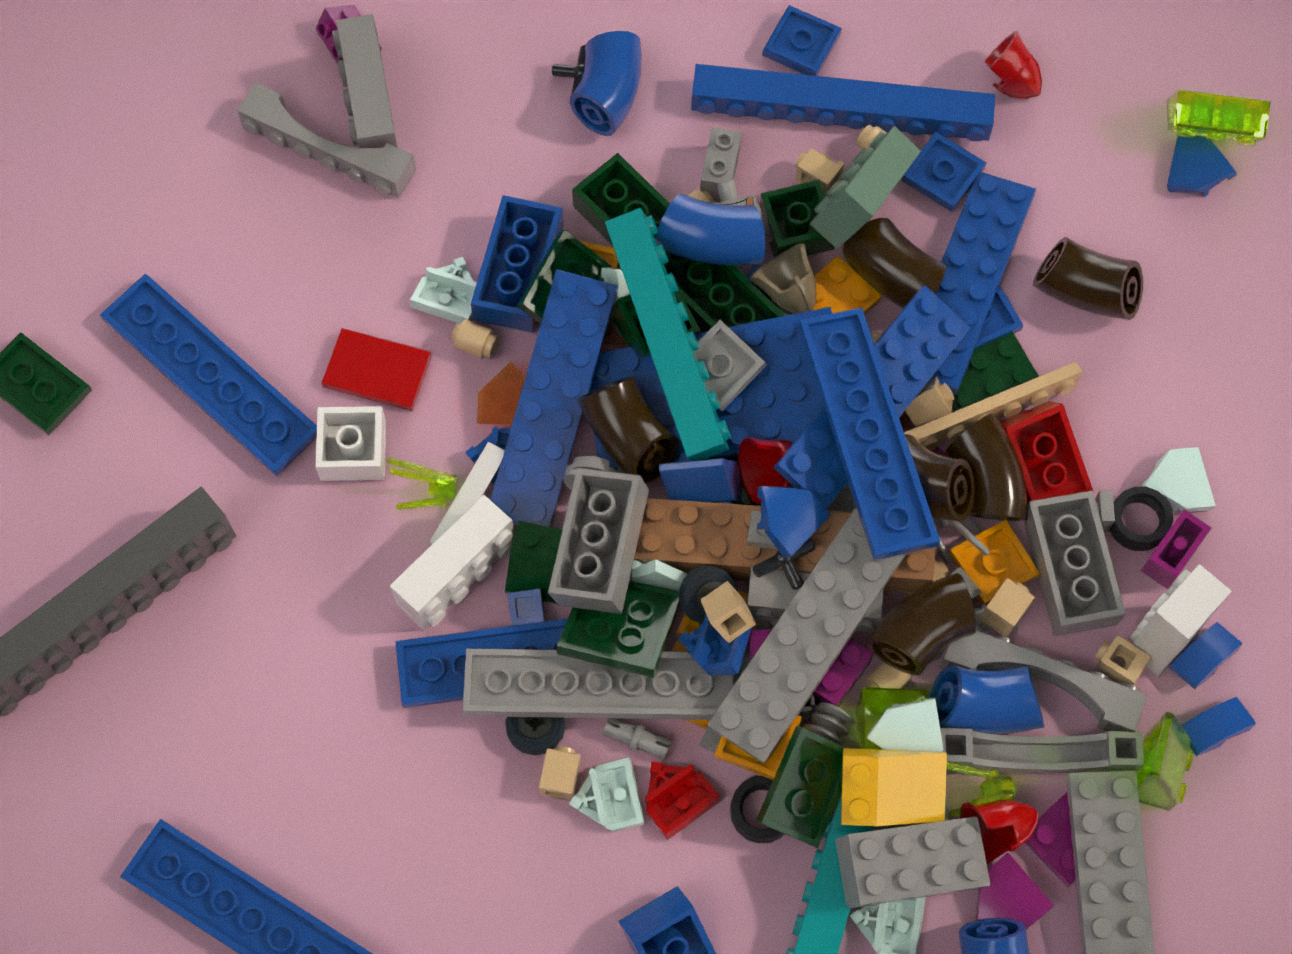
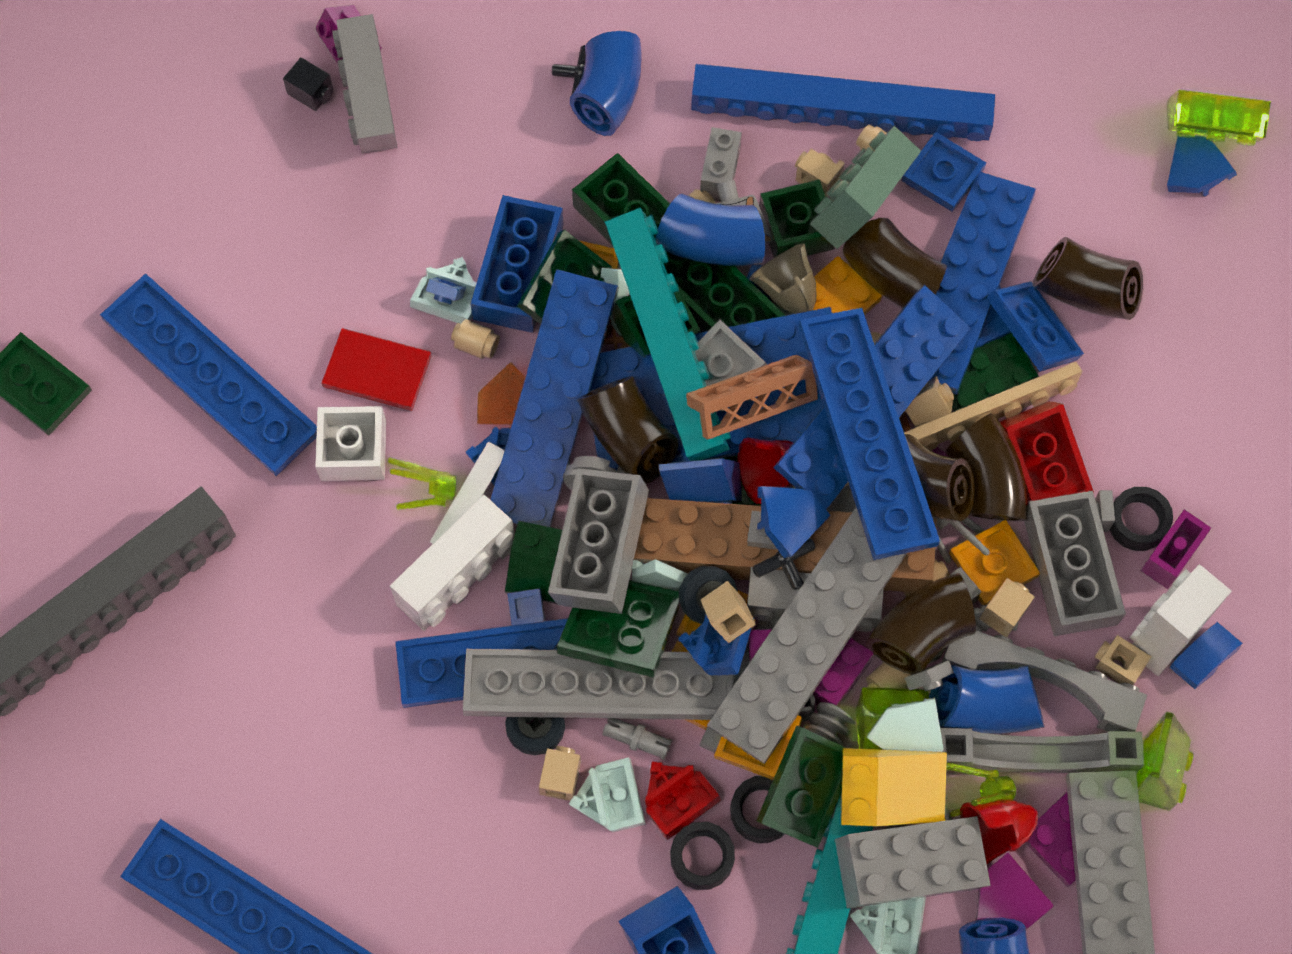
(308, 84): none -> black brick
(383, 168): light grey arch -> none
(445, 290): none -> plate
(728, 853): none -> black tyre
(749, 385): none -> nougat fence
(801, 41): blue plate -> none
(930, 677): none -> light grey plate
(1015, 68): red helmet -> none
(1035, 326): none -> blue tile
(1182, 480): light aqua slope -> none
(1217, 725): blue slope -> none

